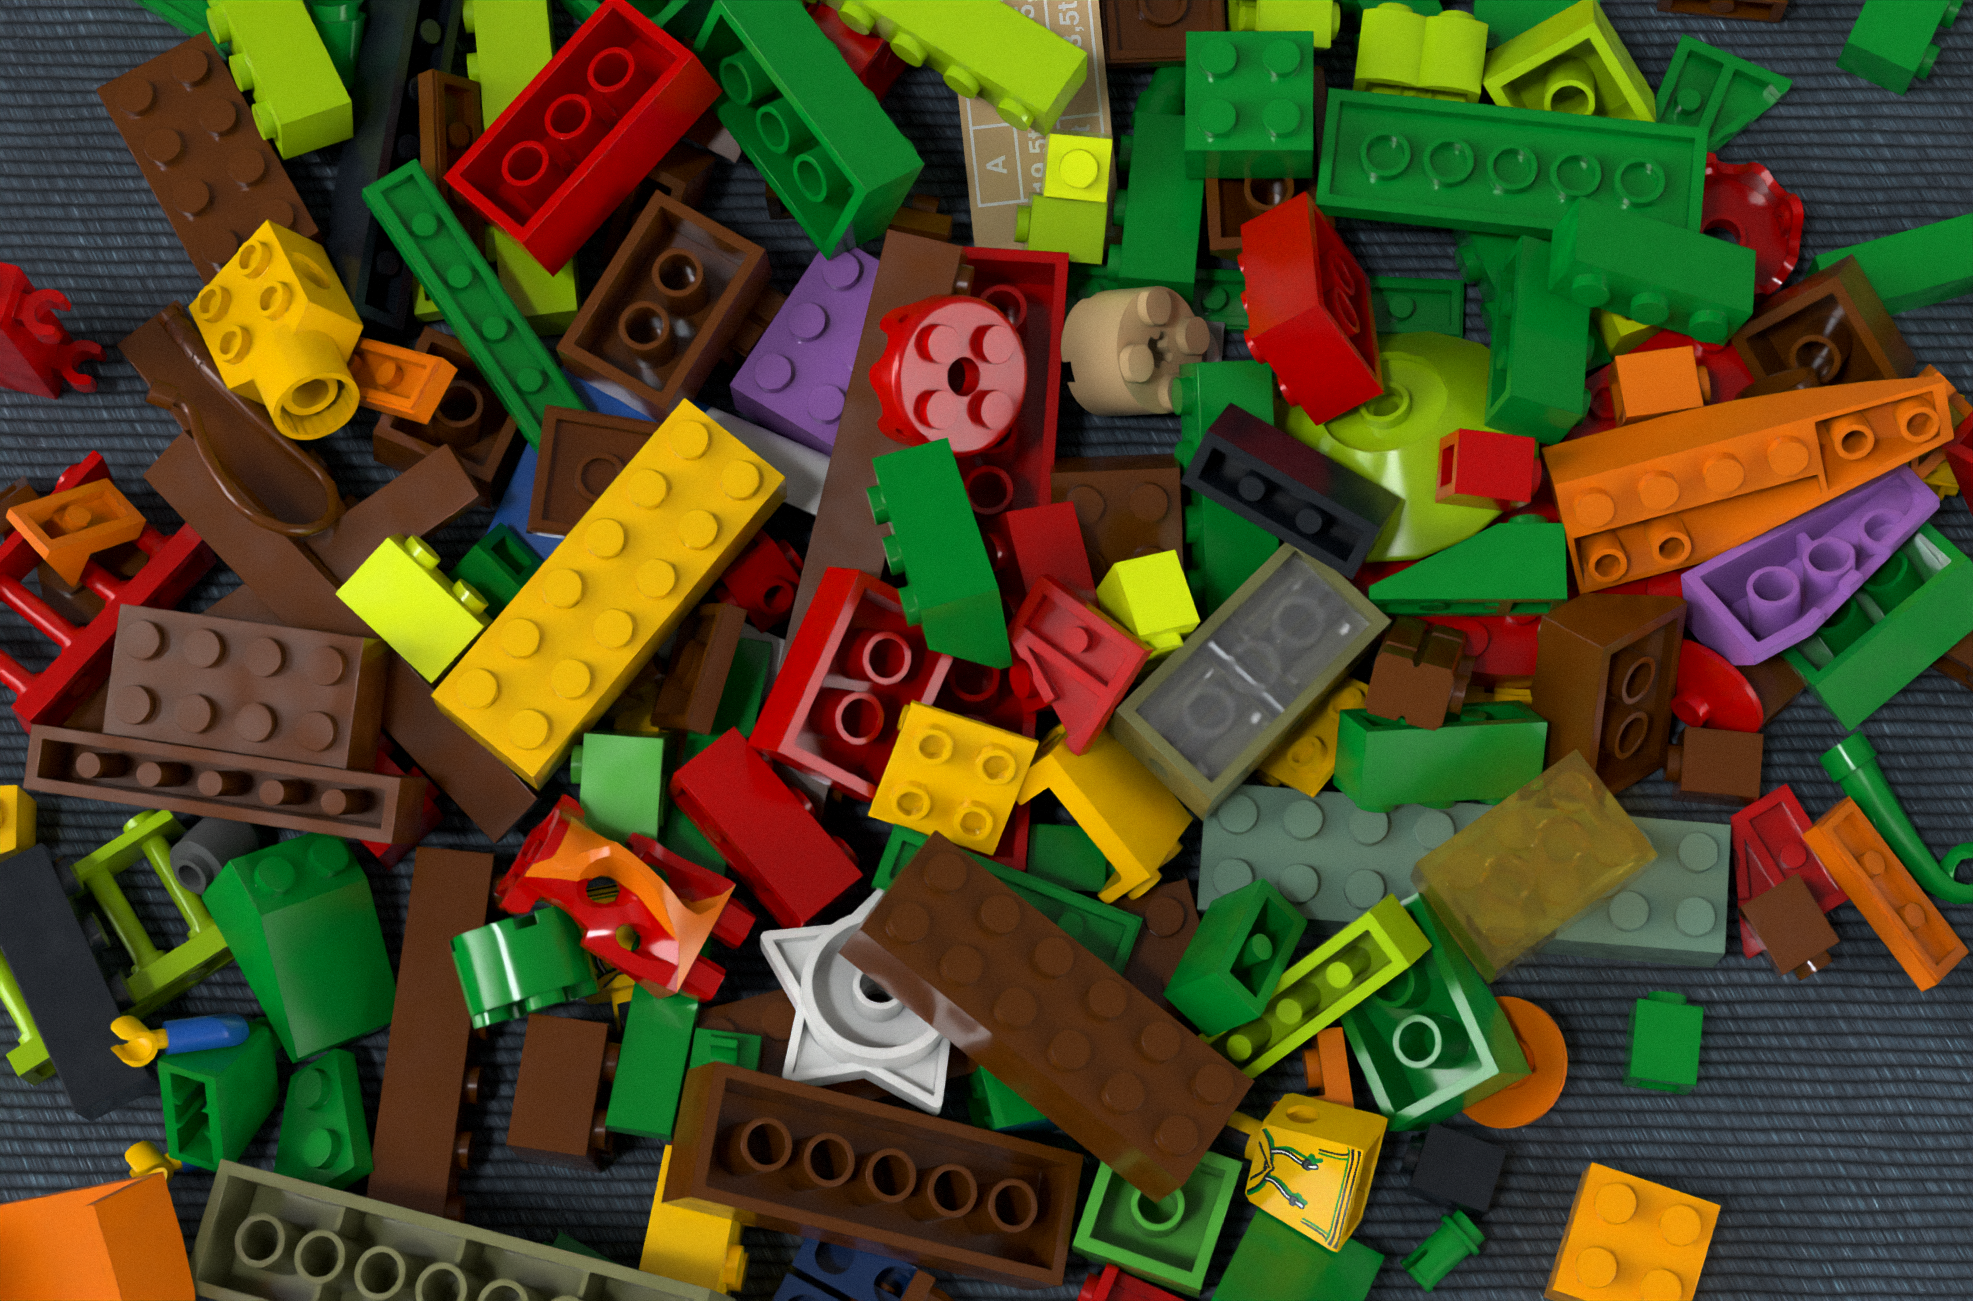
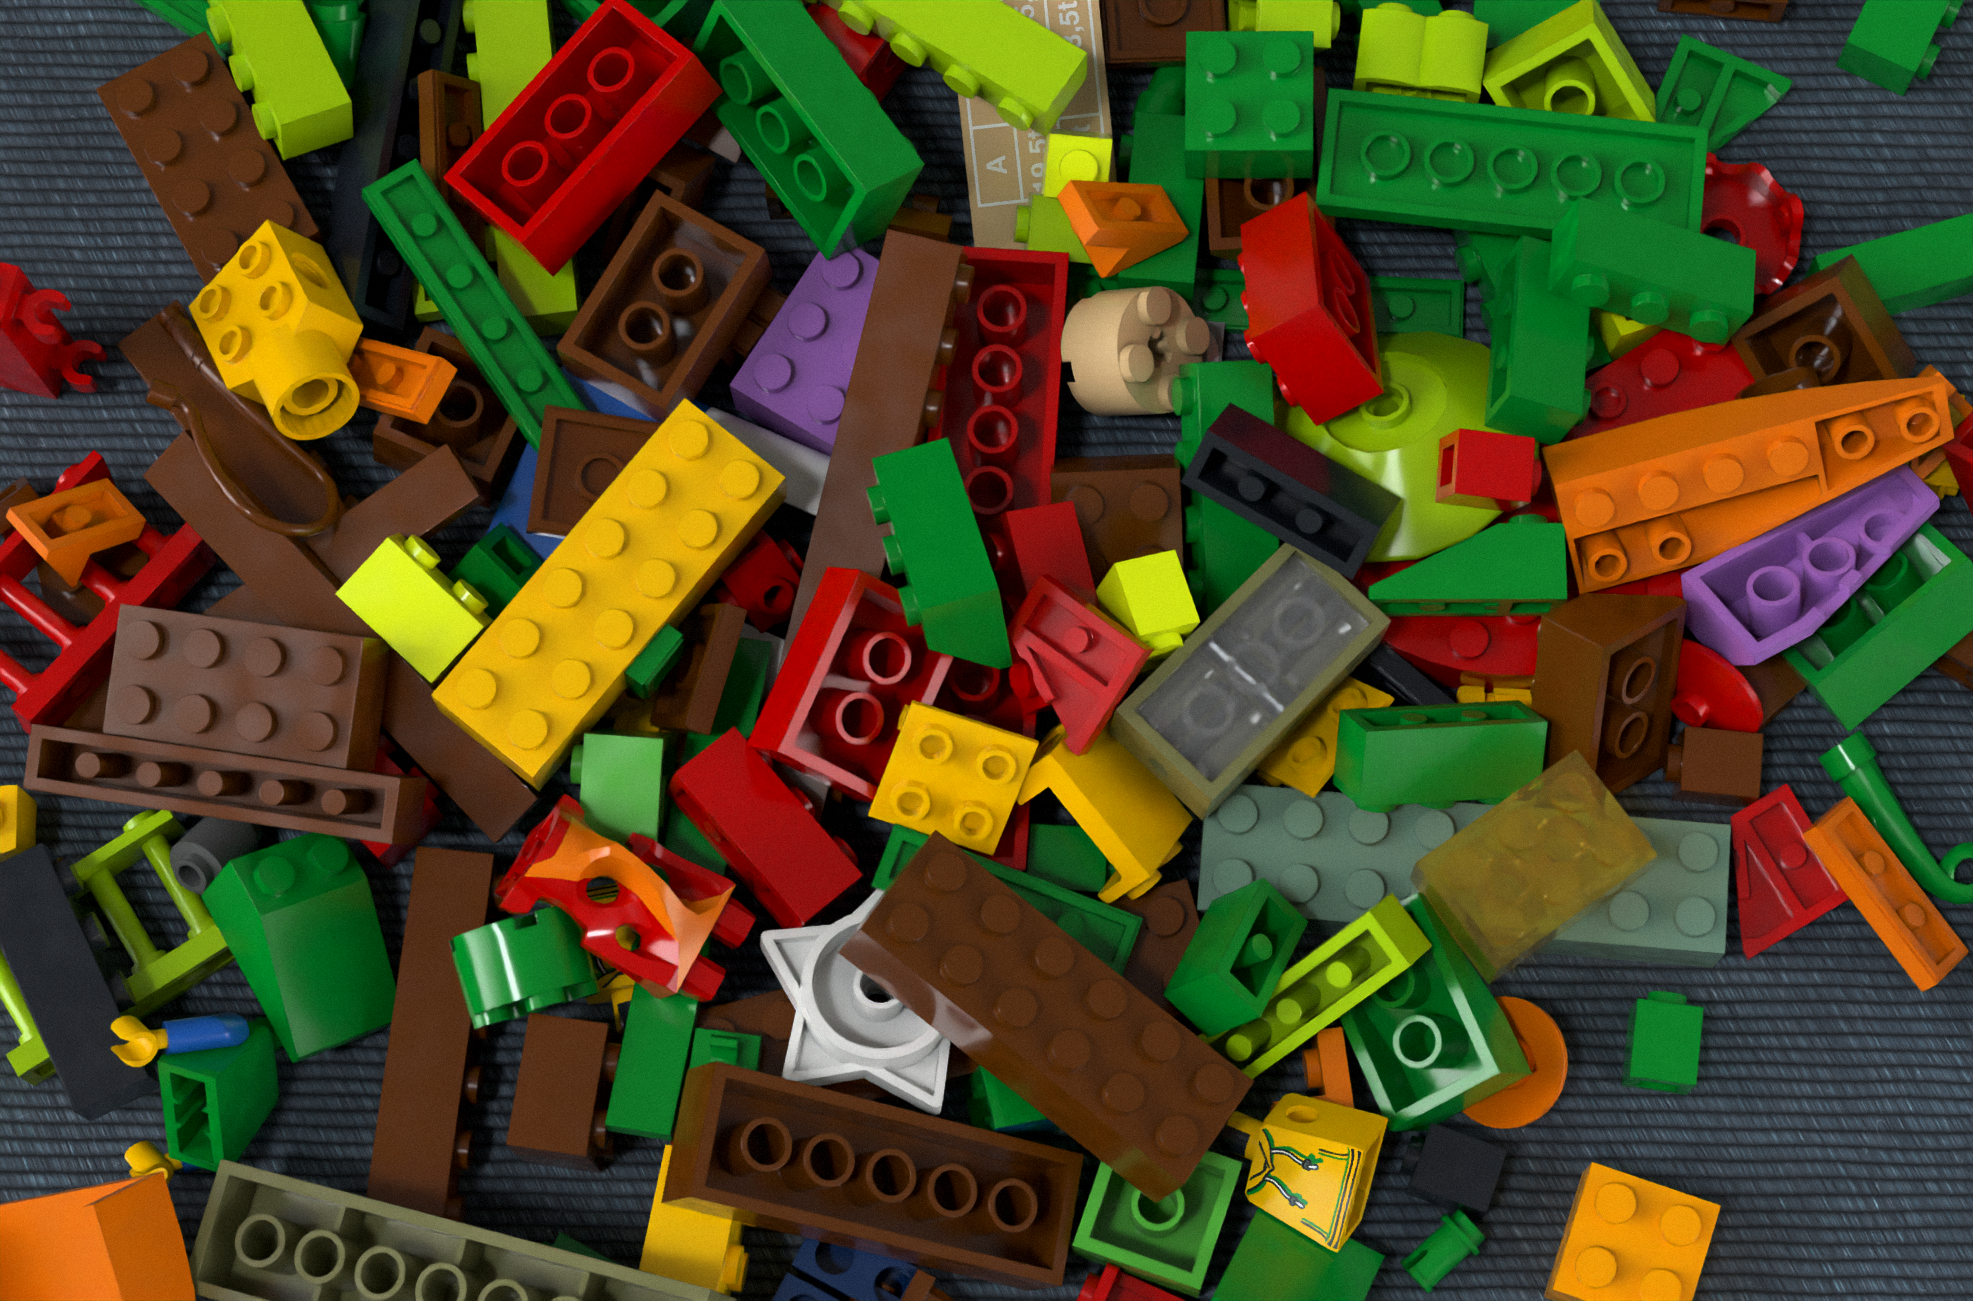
(325, 1125): green wing -> none
(655, 662): none -> green tile
(915, 369): plate -> none
(1121, 222): none -> orange slope
(1420, 673): reddish brown brick -> none
(1656, 384): orange brick -> none
(1790, 928): reddish brown brick -> none

